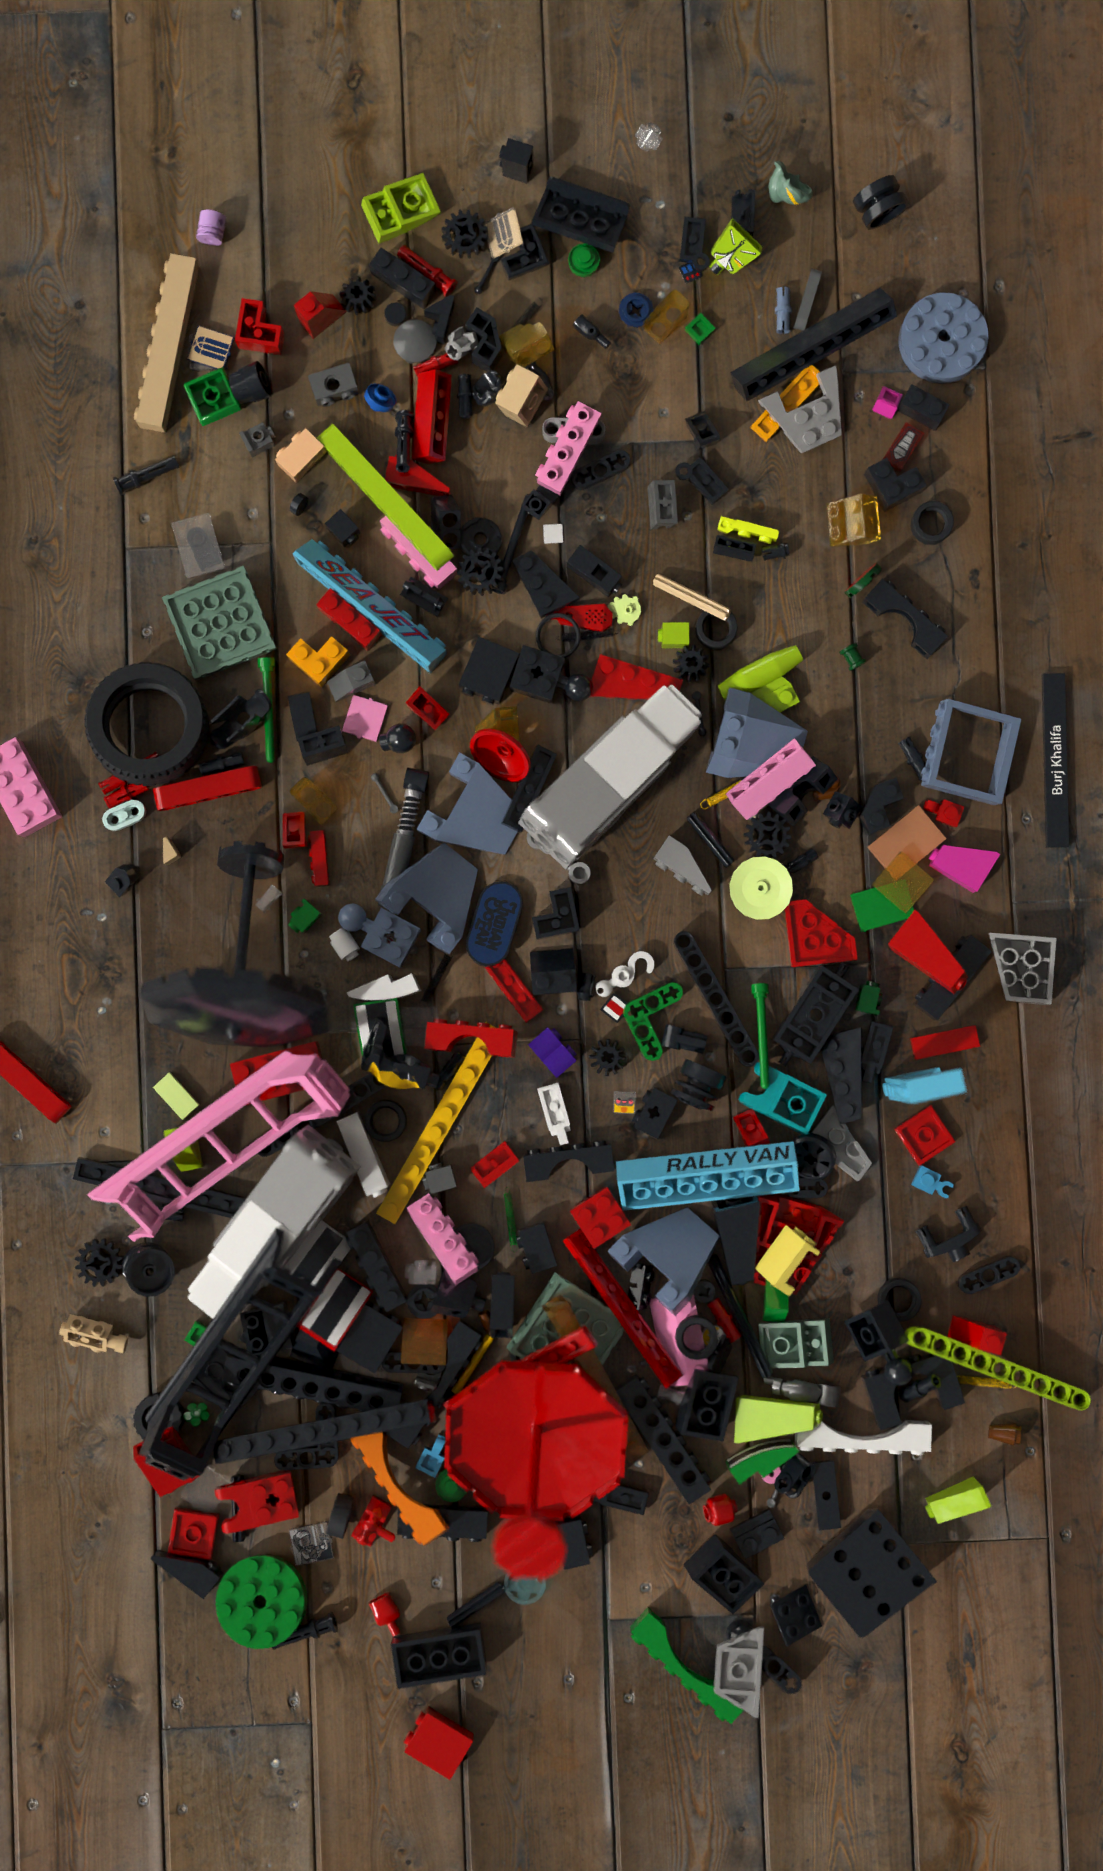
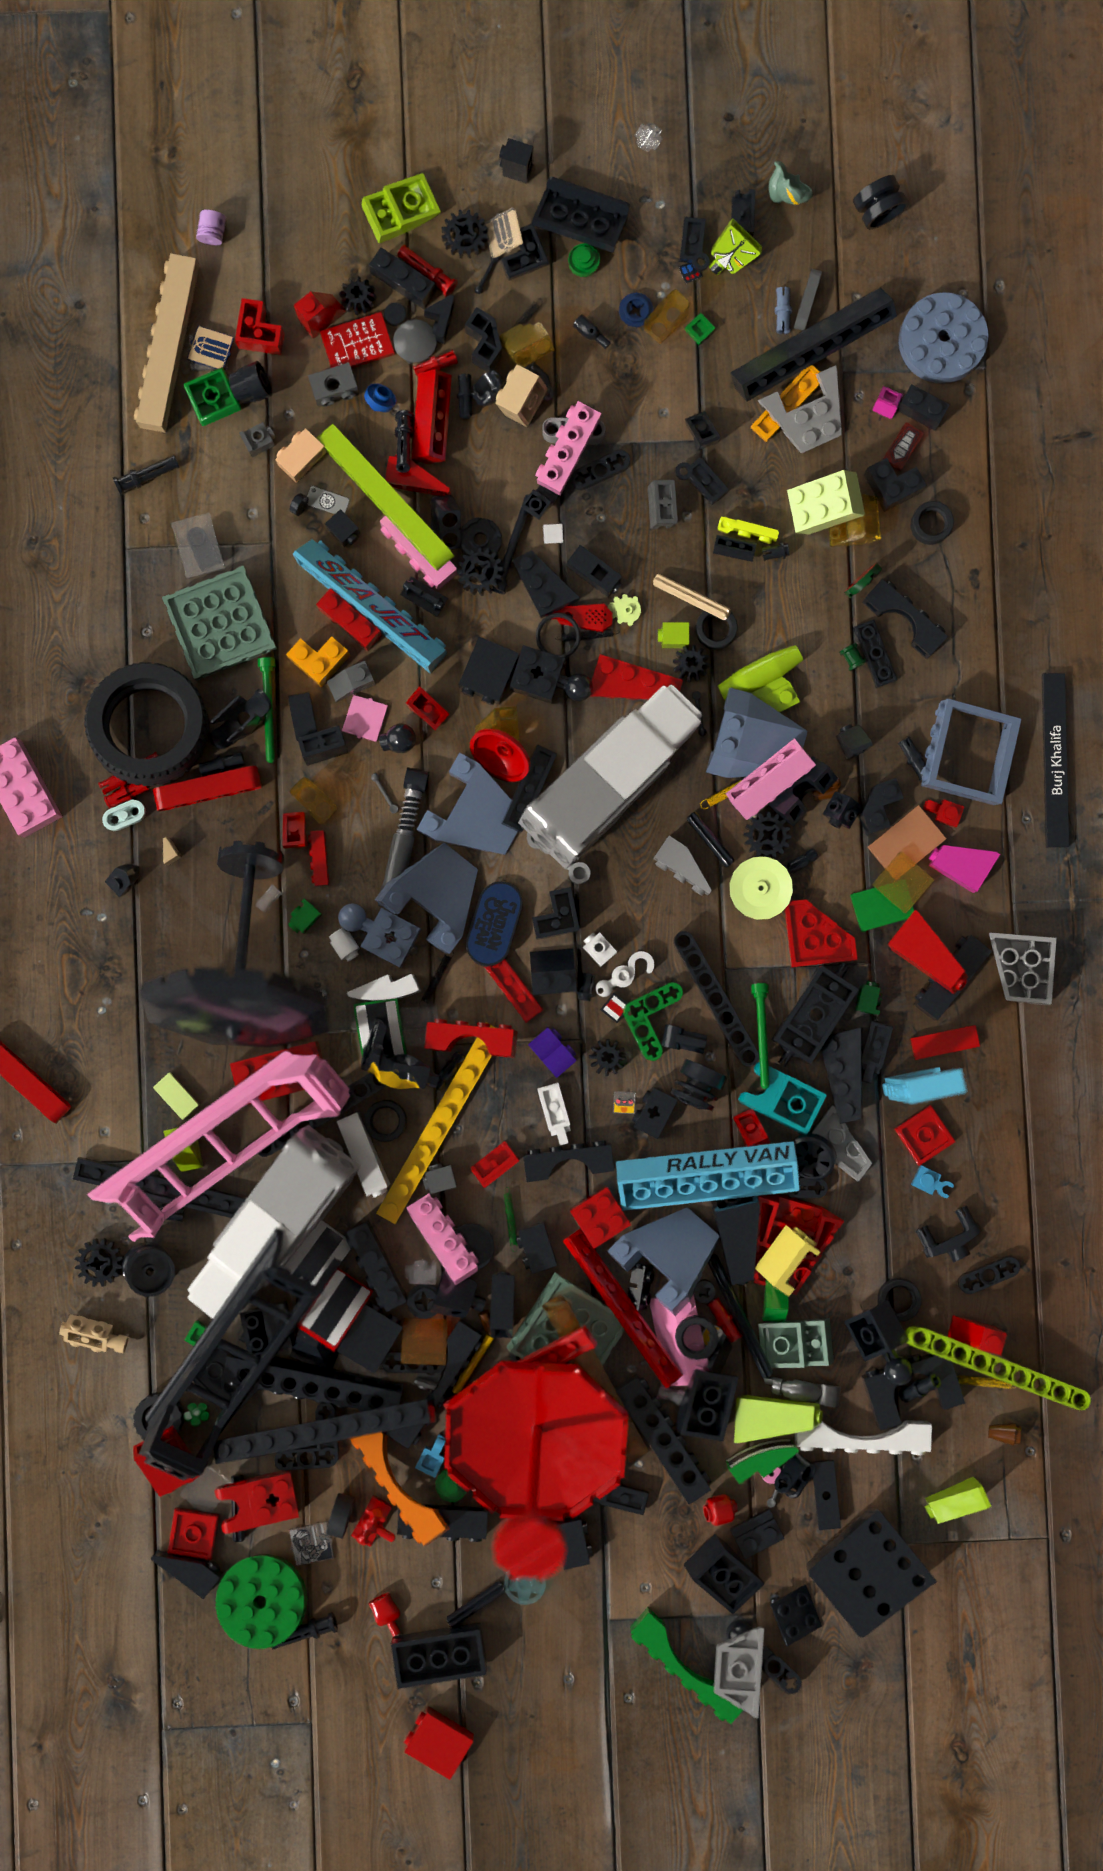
(326, 500): none -> light grey sticker
(357, 341): none -> red tile
(460, 343): light grey piece -> none
(599, 948): none -> white brick
(826, 502): none -> yellowish green brick
(853, 741): none -> black slope
(879, 667): none -> black tile

